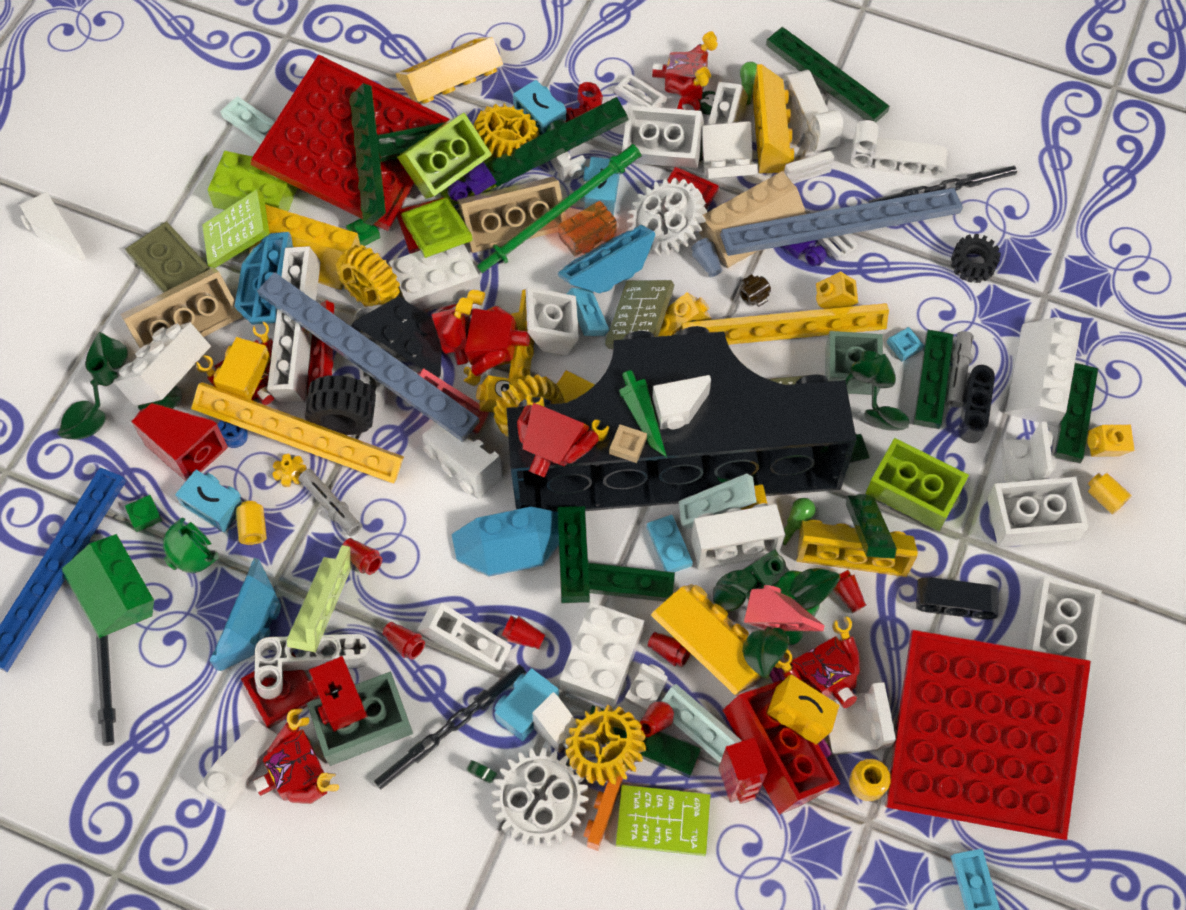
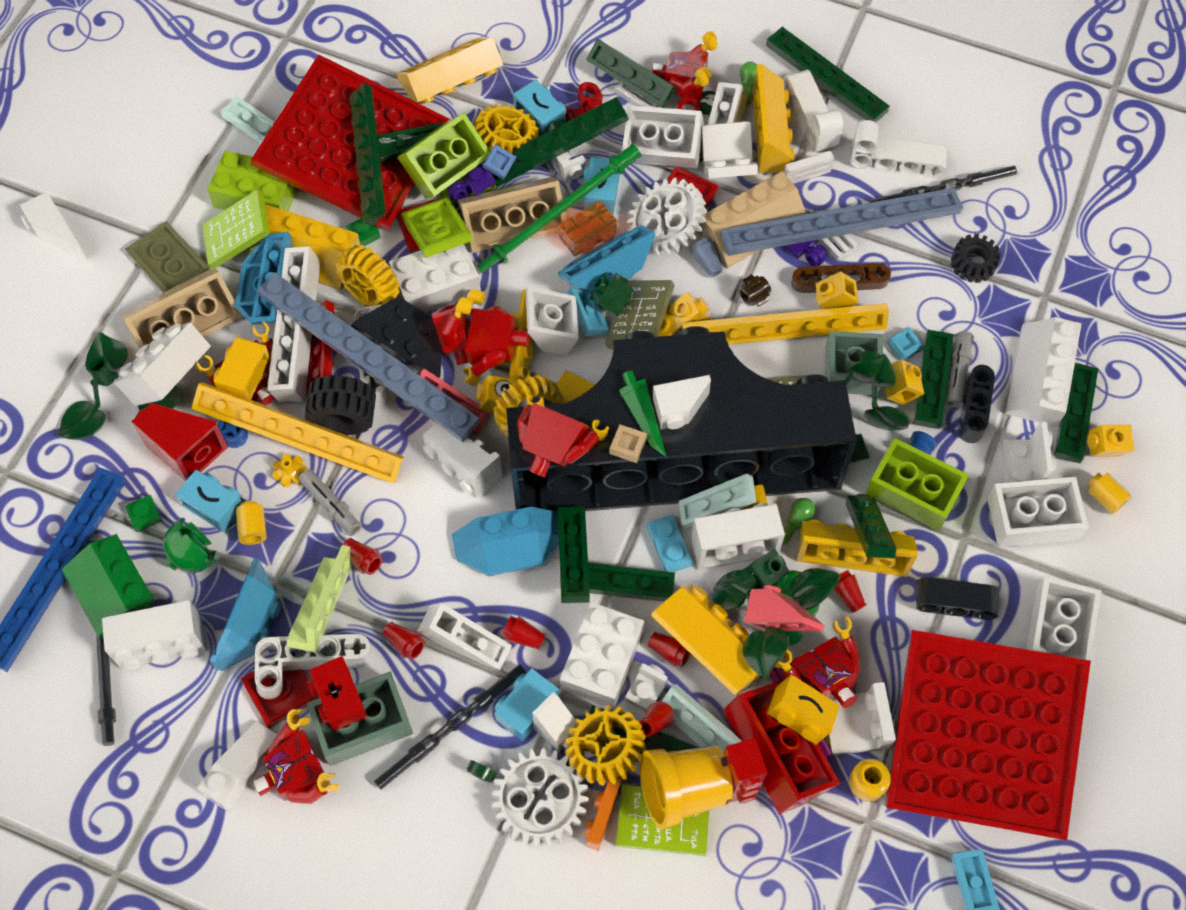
(154, 635): none -> white brick
(499, 161): none -> medium blue tile
(612, 293): none -> dark green brick
(631, 73): none -> dark green plate
(683, 783): none -> yellow piece
(859, 269): none -> reddish brown beam
(907, 384): none -> yellow brick
(923, 441): none -> blue wheel

